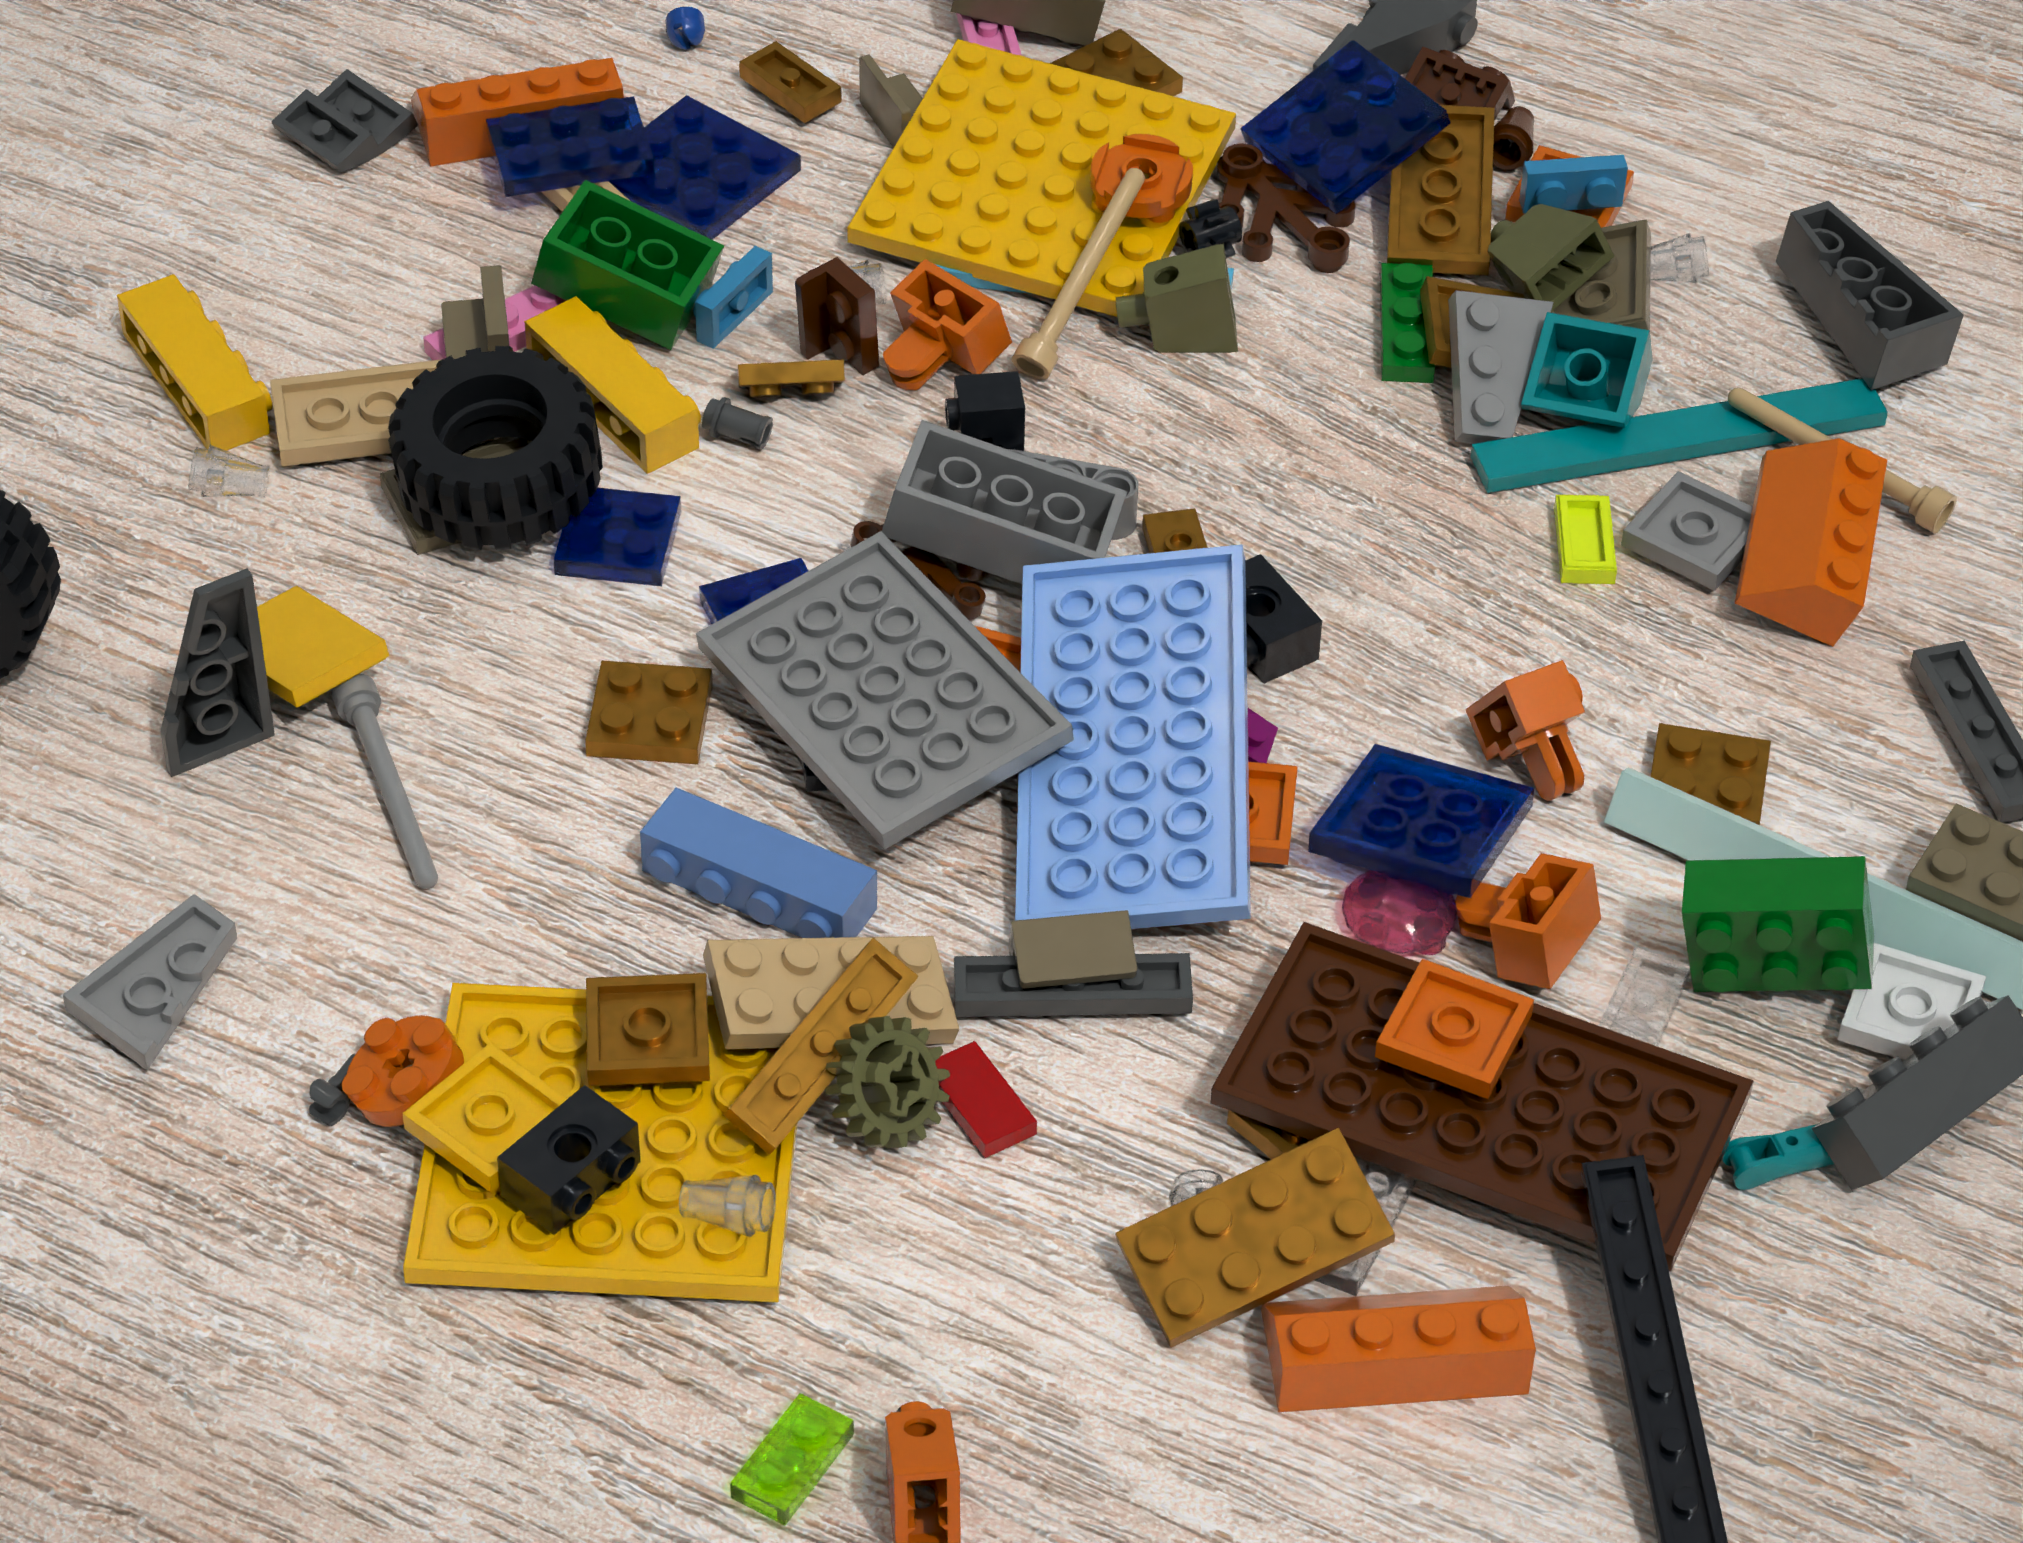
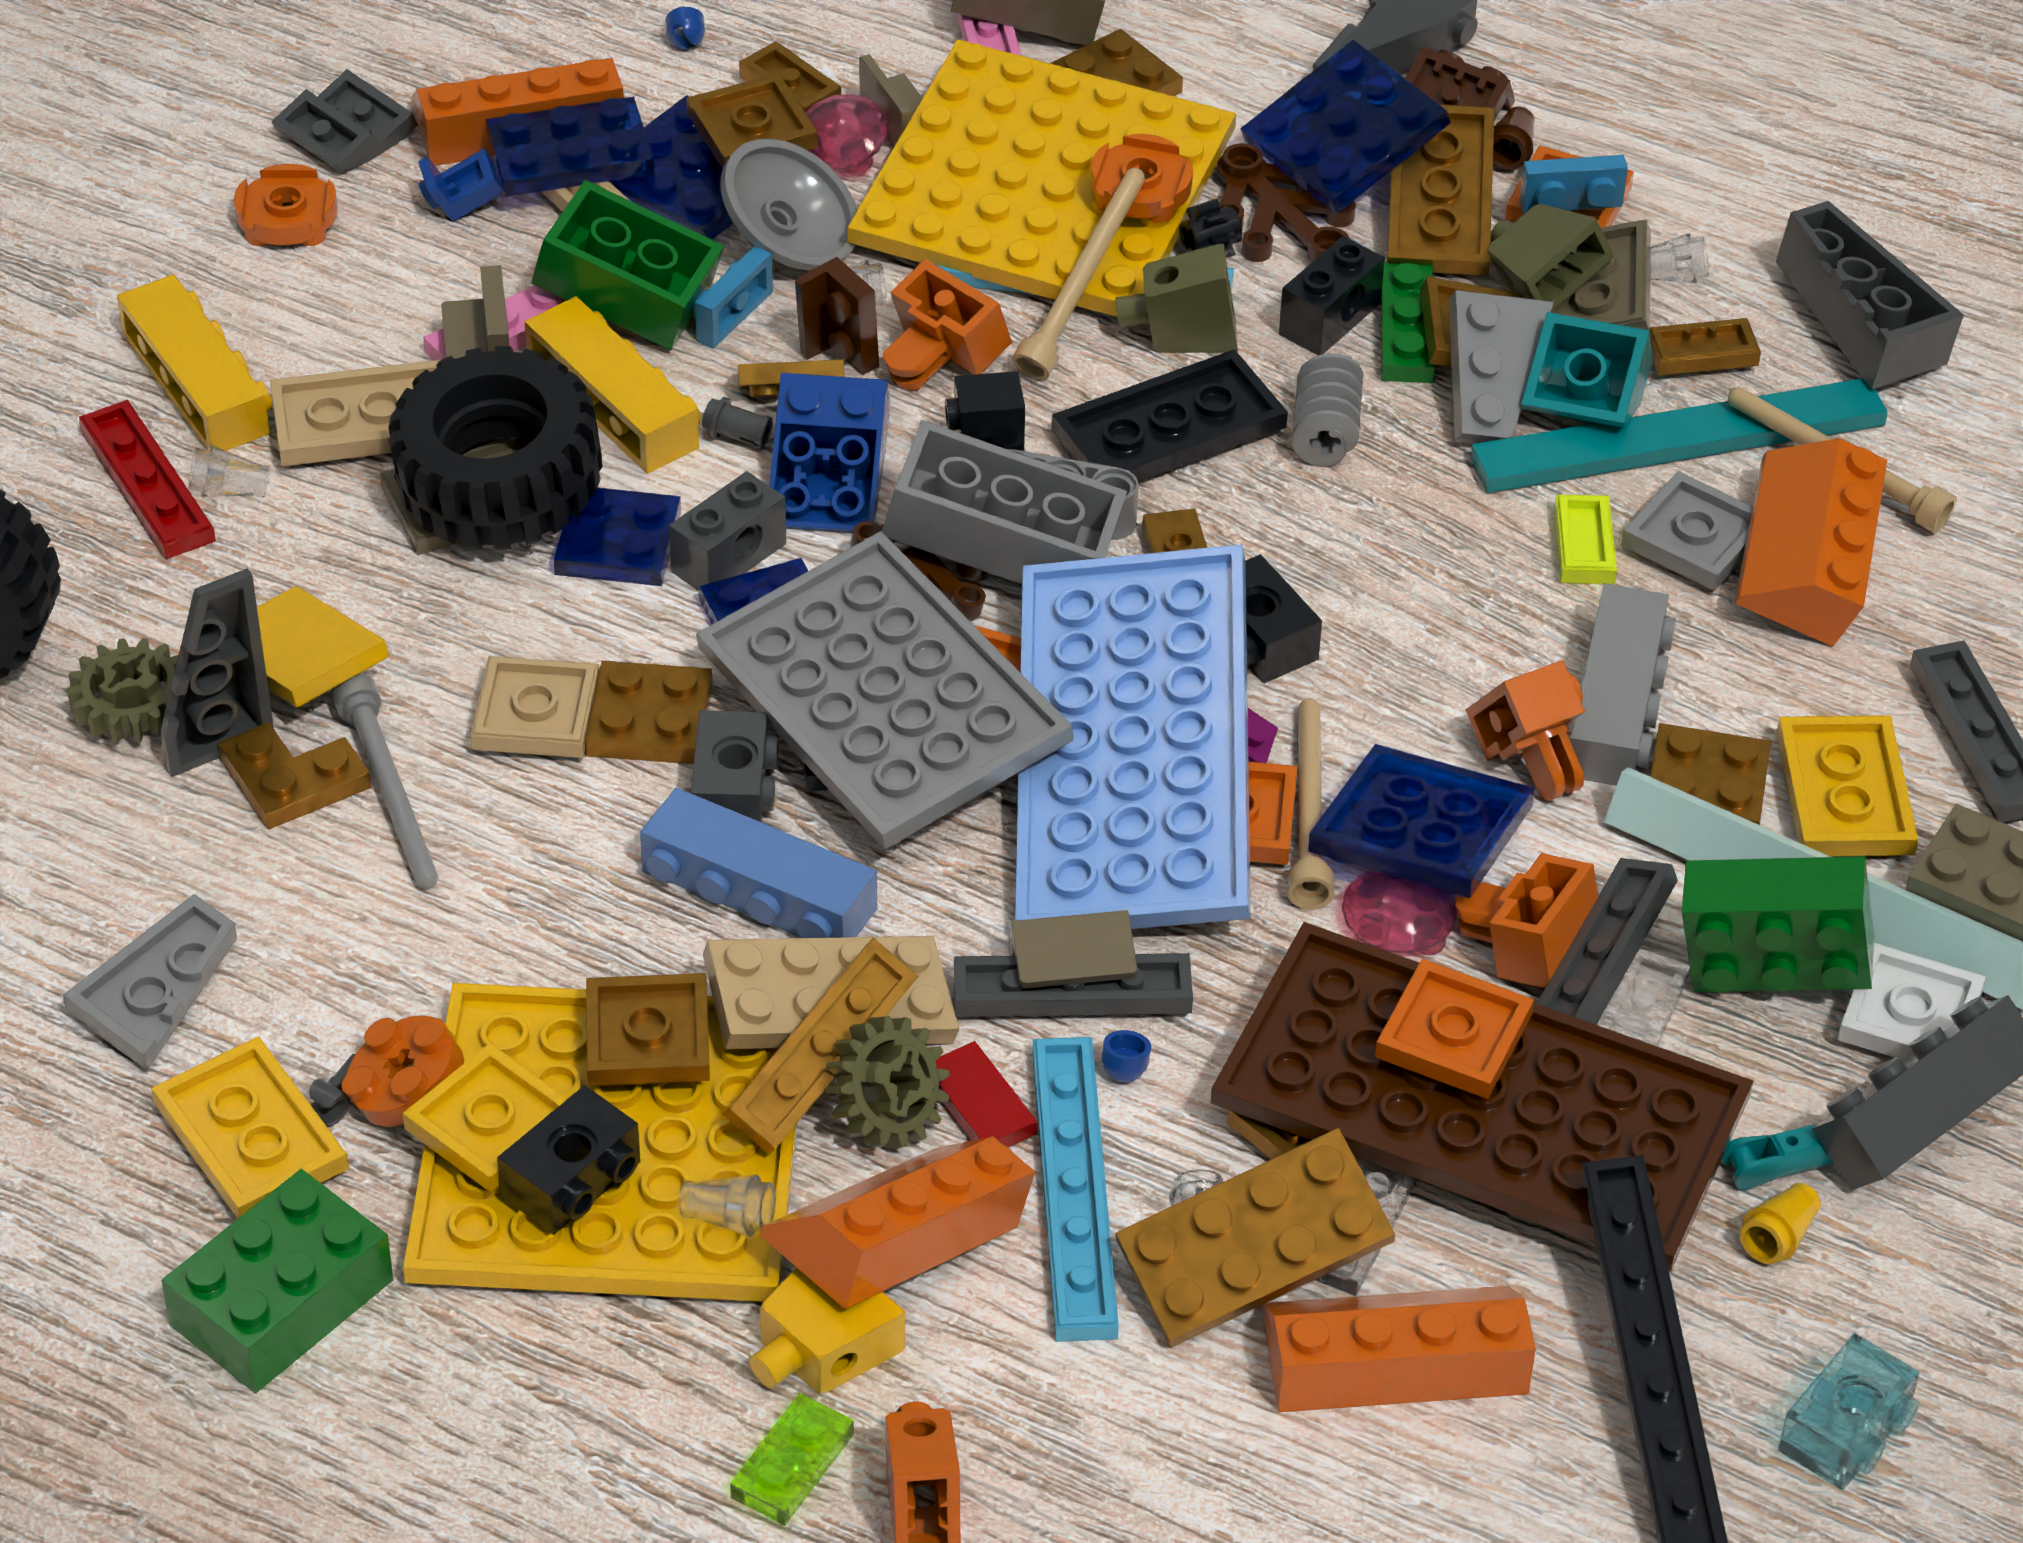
(127, 688): none -> olive gear
(147, 479): none -> red tile
(248, 1125): none -> yellow plate
(267, 221): none -> orange plate
(278, 1280): none -> green brick
(291, 786): none -> pearl gold plate
(462, 186): none -> blue bracket
(534, 706): none -> tan plate
(728, 532): none -> dark grey brick
(734, 761): none -> dark grey brick
(748, 113): none -> pearl gold plate
(788, 203): none -> light grey dish
(820, 1339): none -> yellow torso
(829, 449): none -> blue slope
(848, 131): none -> clear pink dish
(905, 1219): none -> orange slope
(1074, 1190): none -> medium azure tile
(1125, 1055): none -> blue hinge
(1172, 418): none -> black plate
(1310, 878): none -> tan piece
(1327, 409): none -> light grey piece
(1331, 295): none -> black brick
(1609, 939): none -> dark grey plate
(1619, 682): none -> light grey brick
(1704, 346): none -> pearl gold plate
(1779, 1224): none -> yellow cone
(1847, 785): none -> yellow plate
(1850, 1412): none -> clear light blue brick

